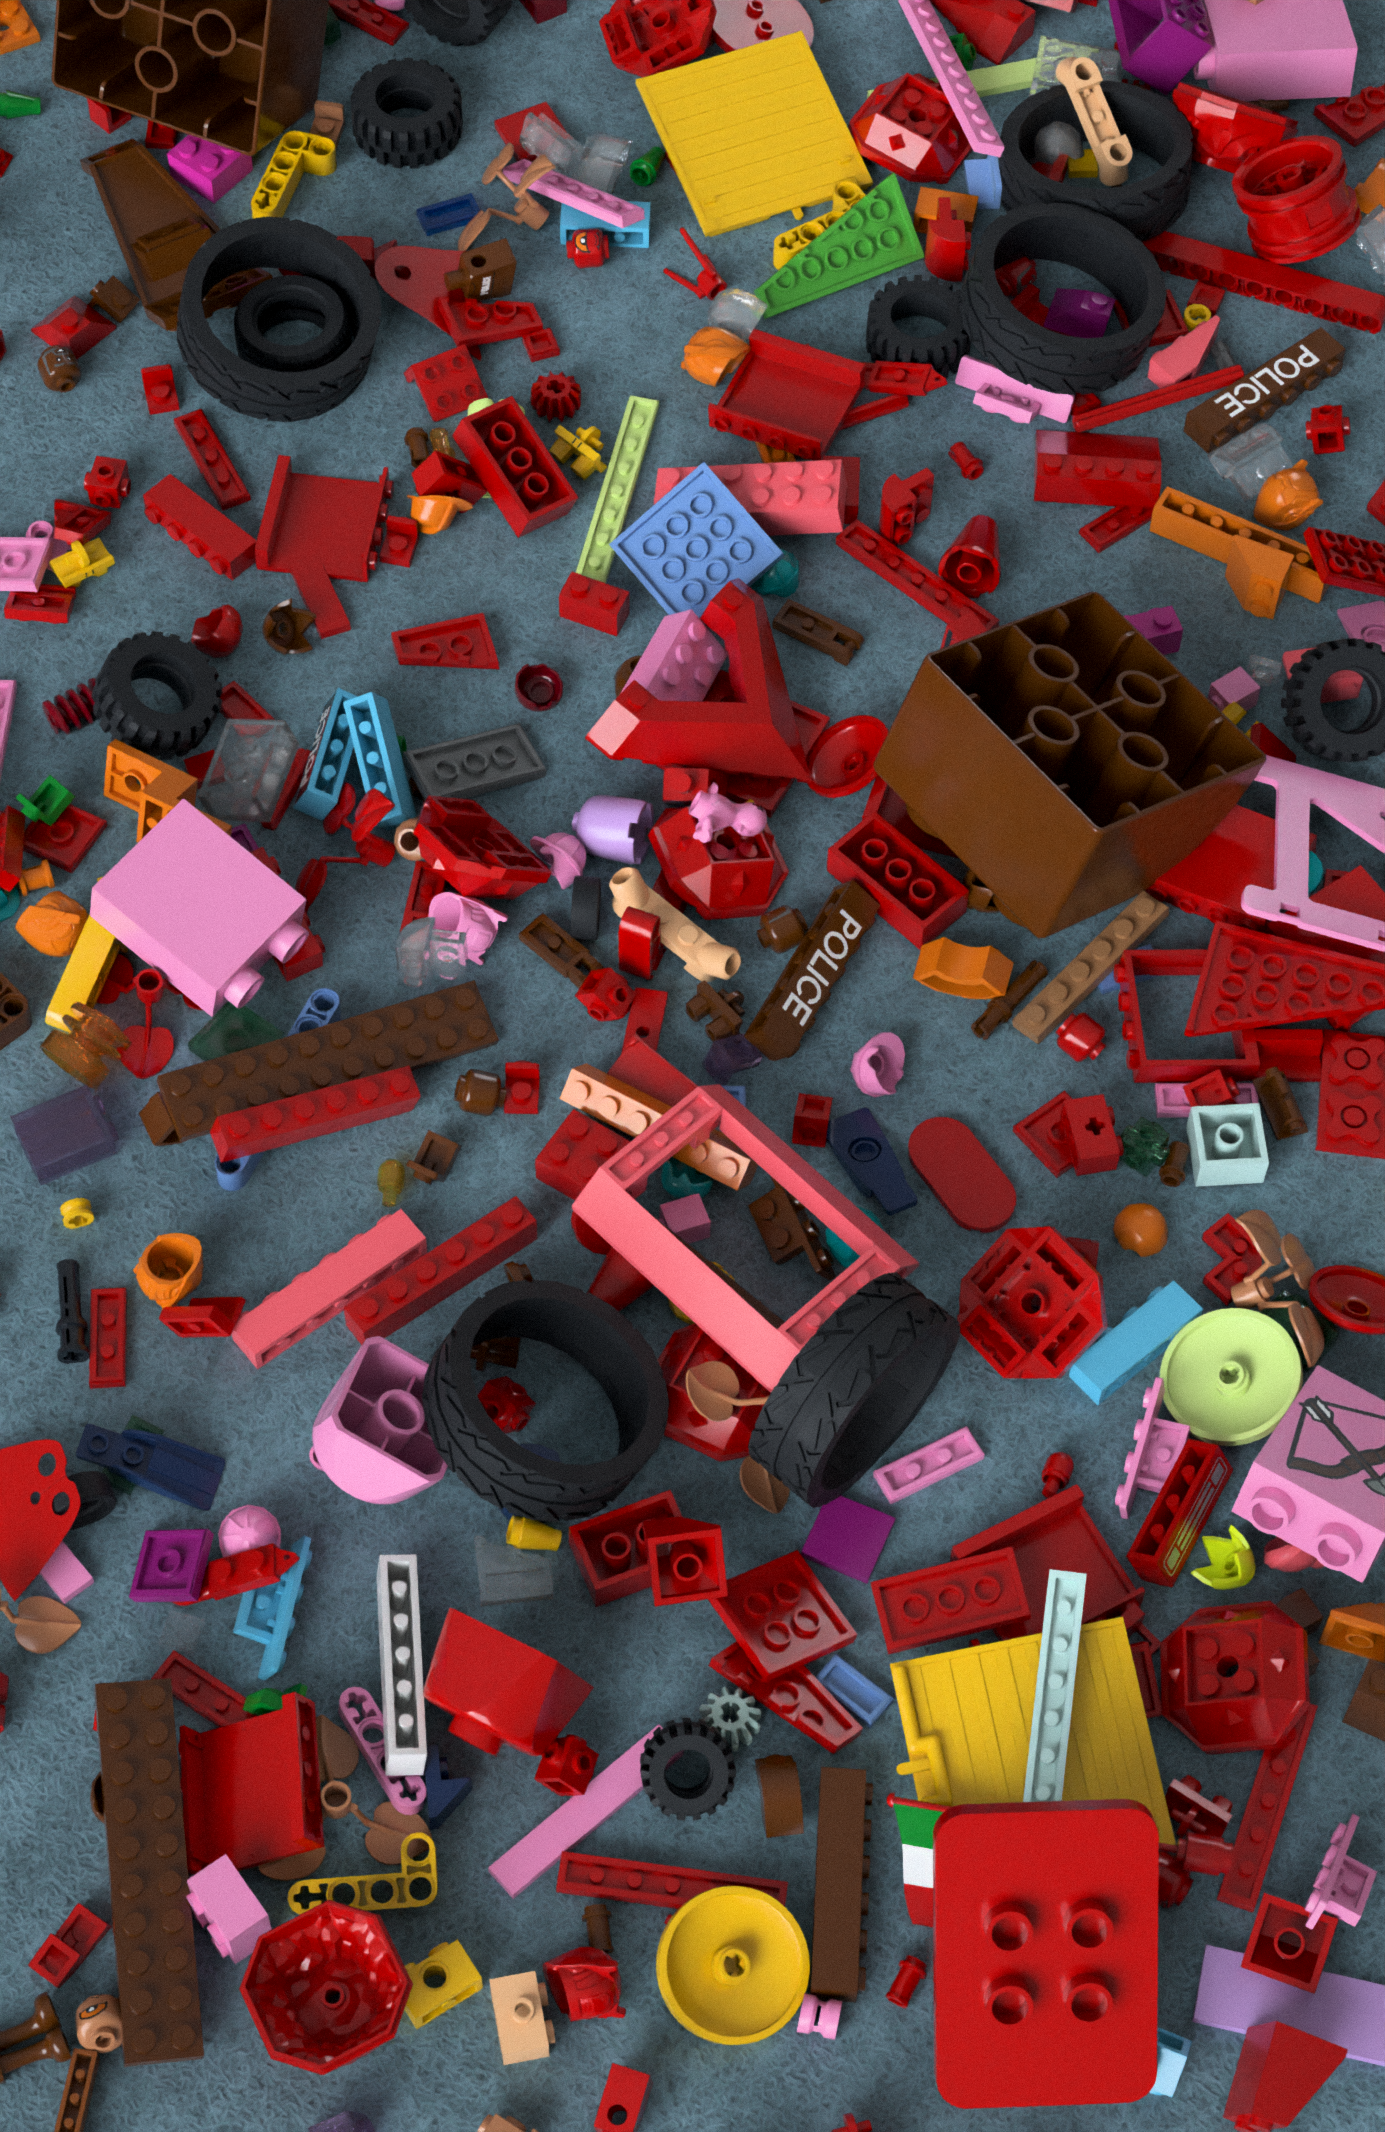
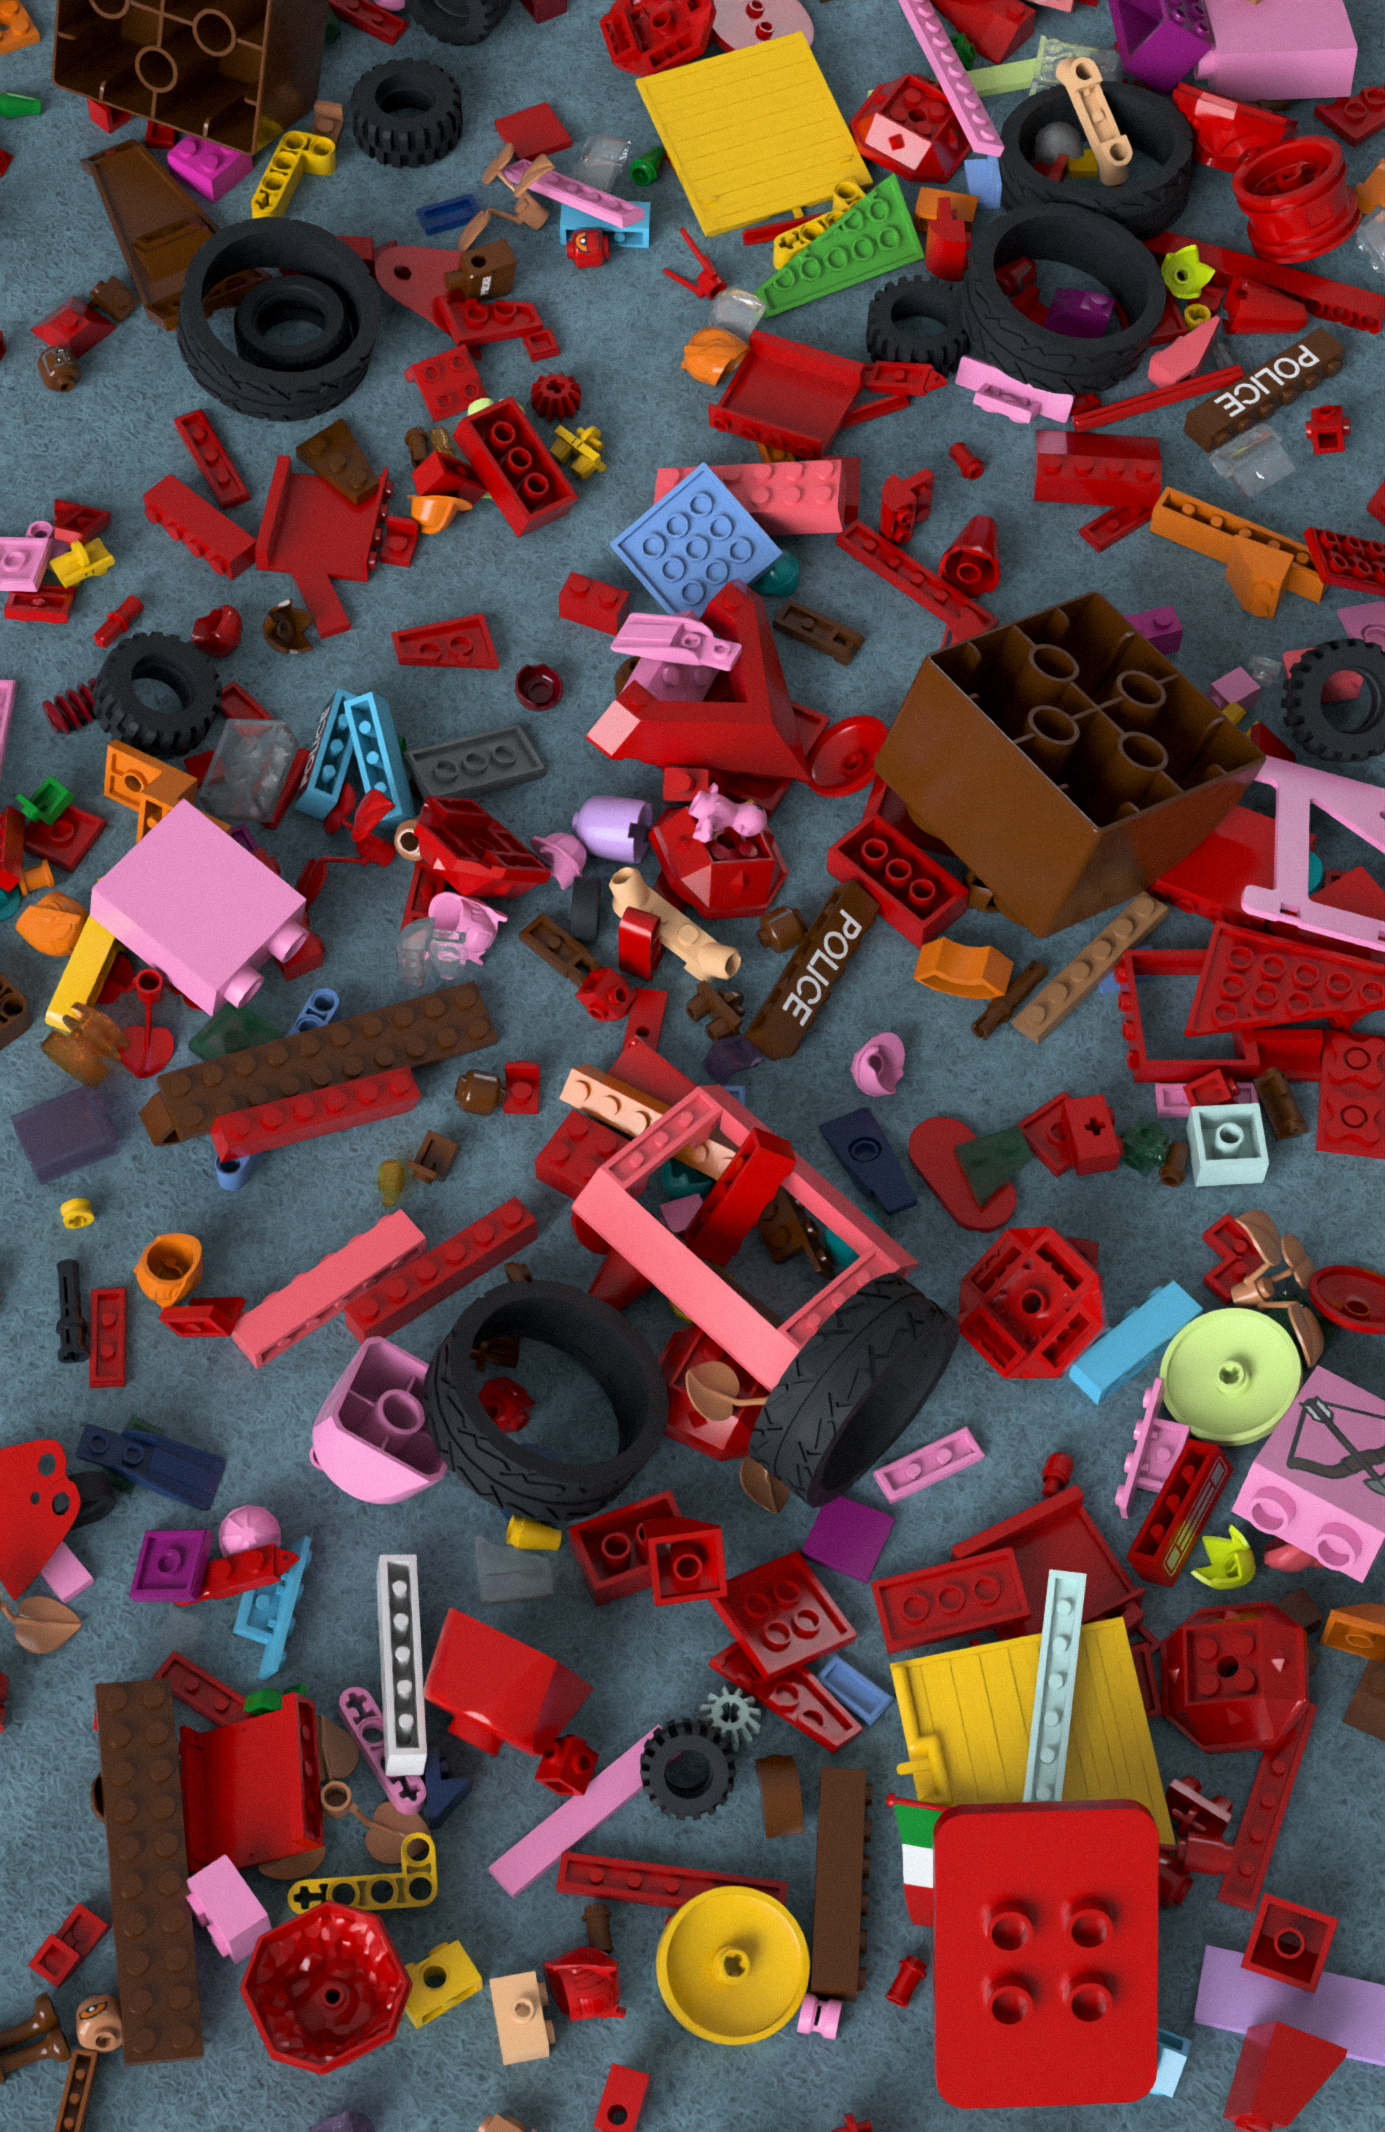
(108, 482): red brick -> none
(118, 621): none -> red axle
(160, 389): red bracket -> none
(340, 462): none -> reddish brown wing
(545, 137): clear bracket -> none
(618, 487): yellowish green tile -> none
(675, 641): none -> bright pink piece
(740, 1196): none -> red brick
(771, 231): none -> red axle
(811, 1120): red bracket -> none
(992, 1161): none -> clear green wing
(1081, 1037): red head -> none
(1141, 1229): orange hair -> none
(1194, 272): none -> neon yellow piece
(1260, 310): none -> red cone
(1287, 498): orange helmet -> none
(1343, 1884): bright pink bracket -> none

